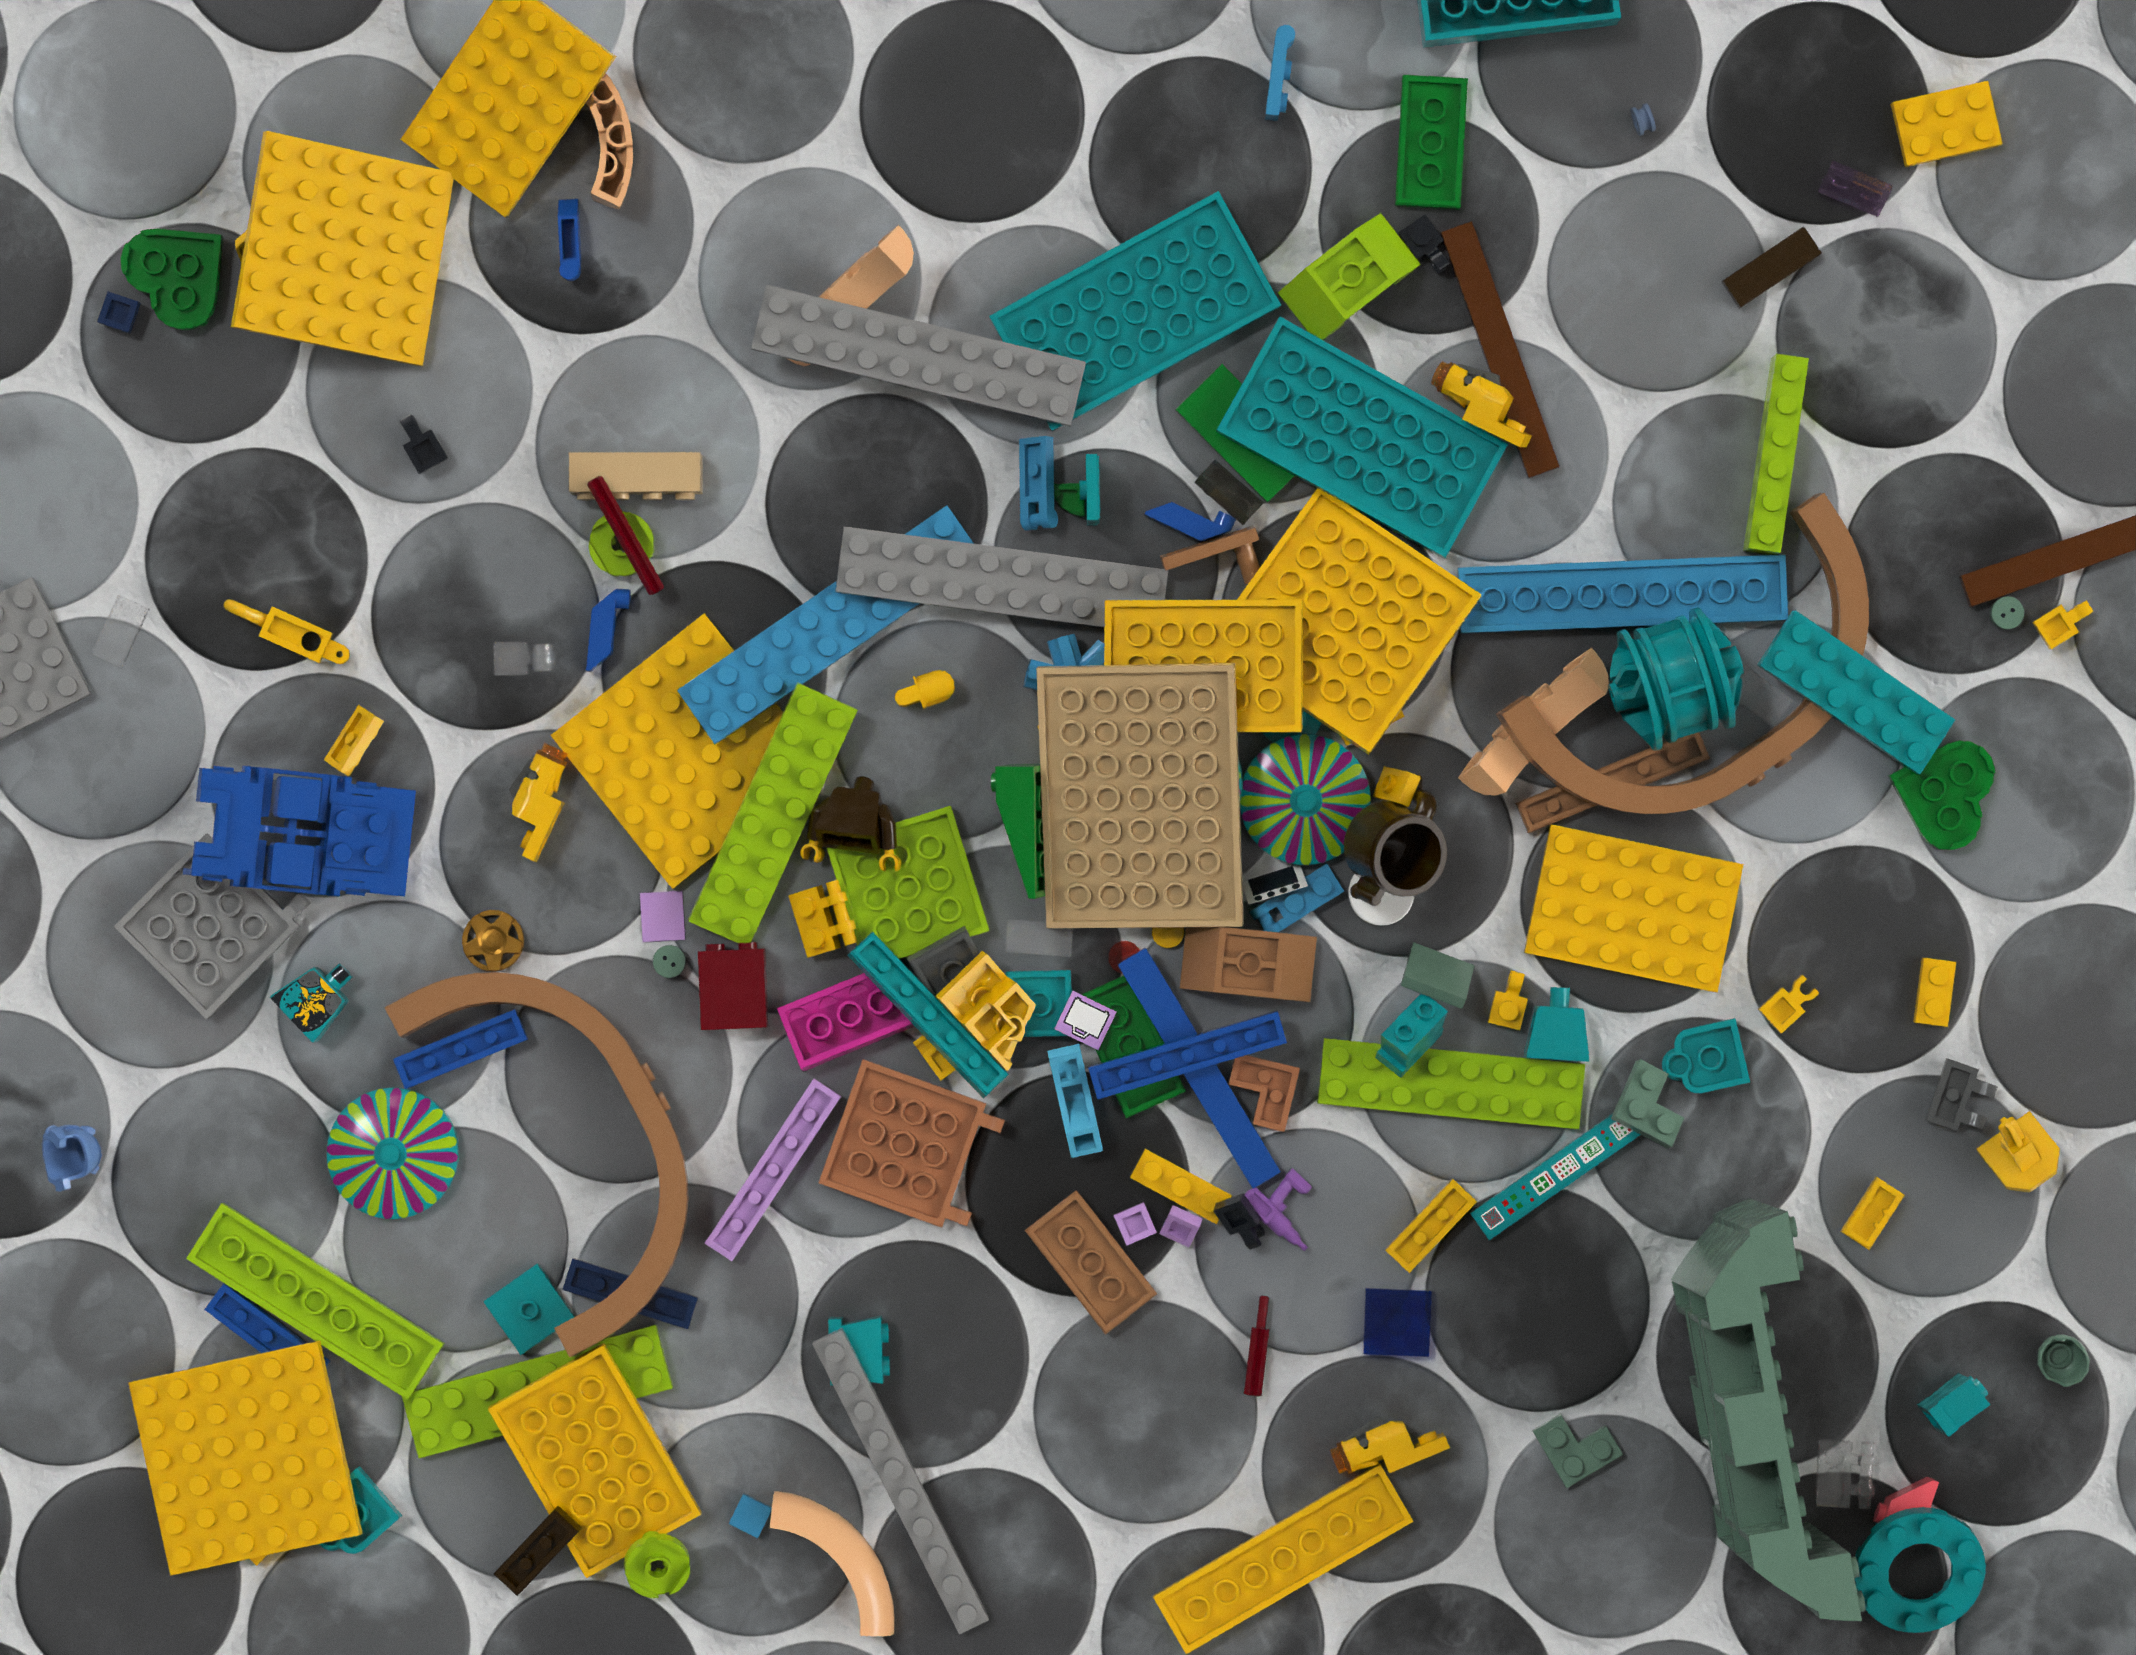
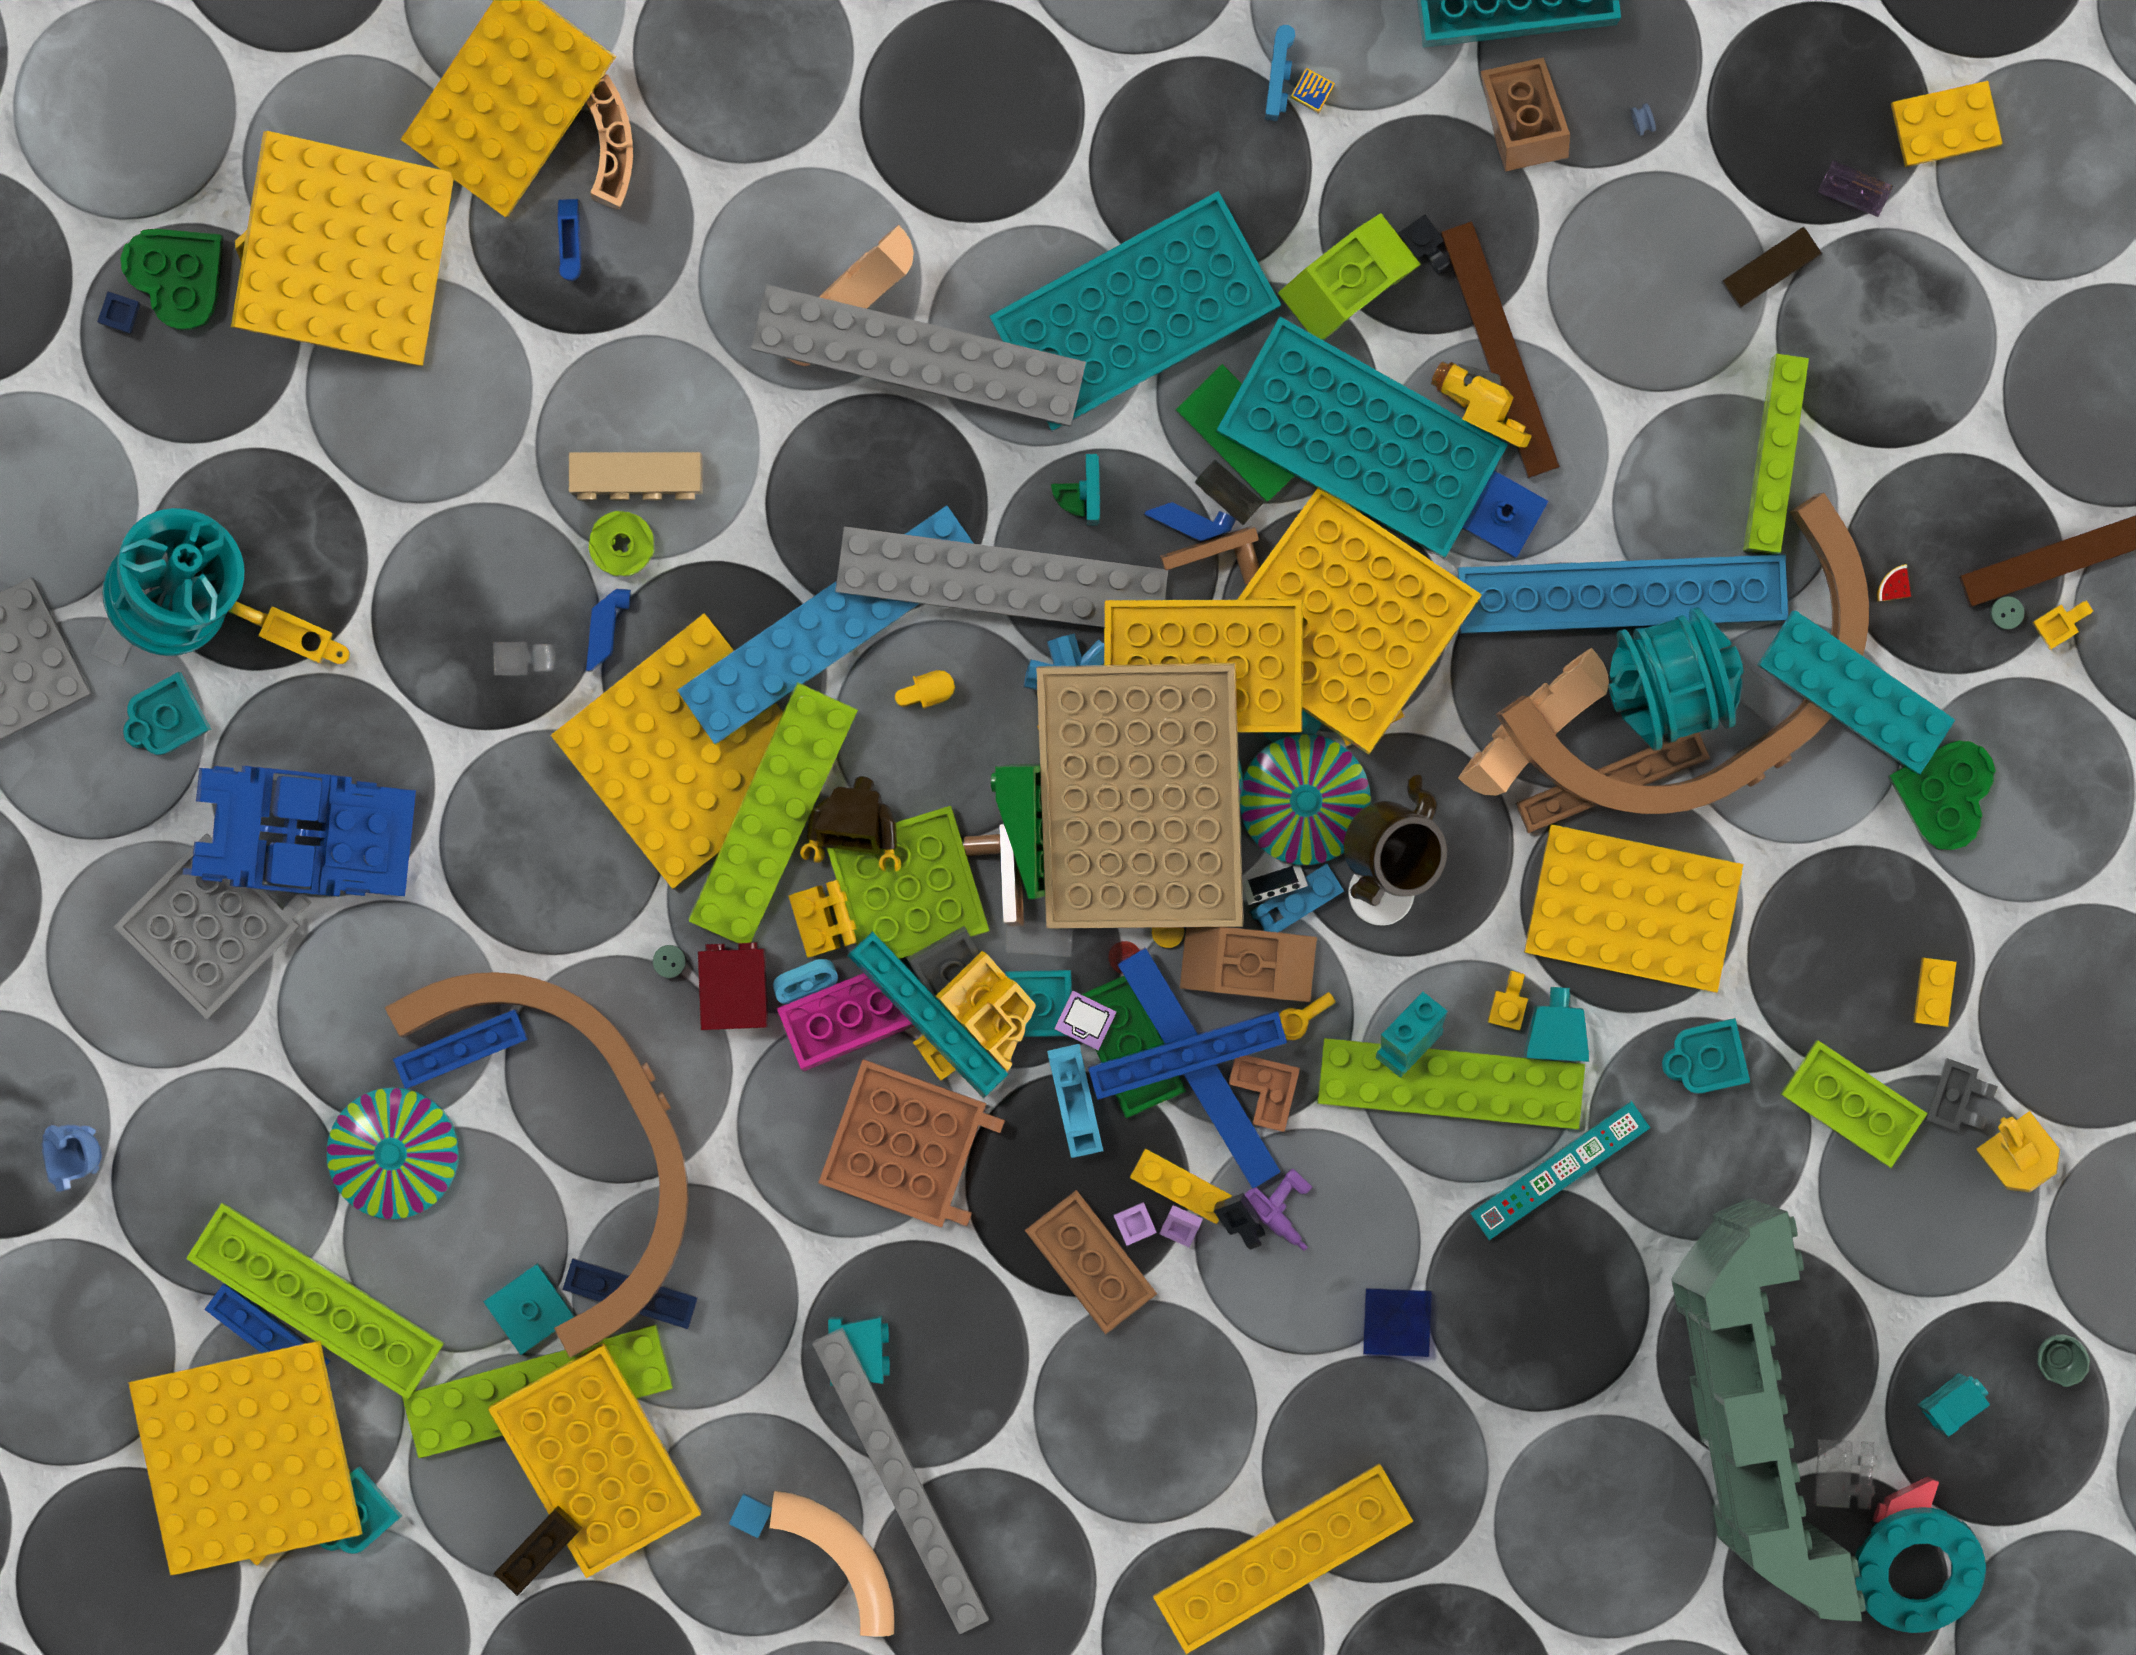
(164, 555): none -> teal wheel
(164, 717): none -> teal plate
(314, 1000): torso -> none
(353, 740): yellow plate -> none
(424, 448): black plate -> none
(493, 940): pearl gold wheel -> none
(534, 798): yellow plate -> none
(625, 535): dark red axle -> none
(653, 1548): lime plate -> none
(662, 916): lavender sticker -> none
(773, 1169): lavender plate -> none
(805, 980): none -> medium azure plate
(1011, 877): none -> piece
(1037, 483): dark azure plate -> none
(1257, 1351): dark red axle -> none
(1296, 1021): none -> yellow plate
(1312, 90): none -> tile
(1385, 1442): yellow plate -> none
(1396, 786): yellow plate -> none
(1430, 1225): yellow plate -> none
(1431, 142): green tile -> none
(1437, 975): sand green tile -> none
(1505, 514): none -> blue tile
(1525, 114): none -> medium nougat slope
(1575, 1458): sand green plate -> none
(1639, 1109): sand green plate -> none
(1784, 1007): yellow plate -> none
(1853, 1104): none -> lime plate
(1872, 1213): yellow plate -> none
(1894, 585): none -> red tile

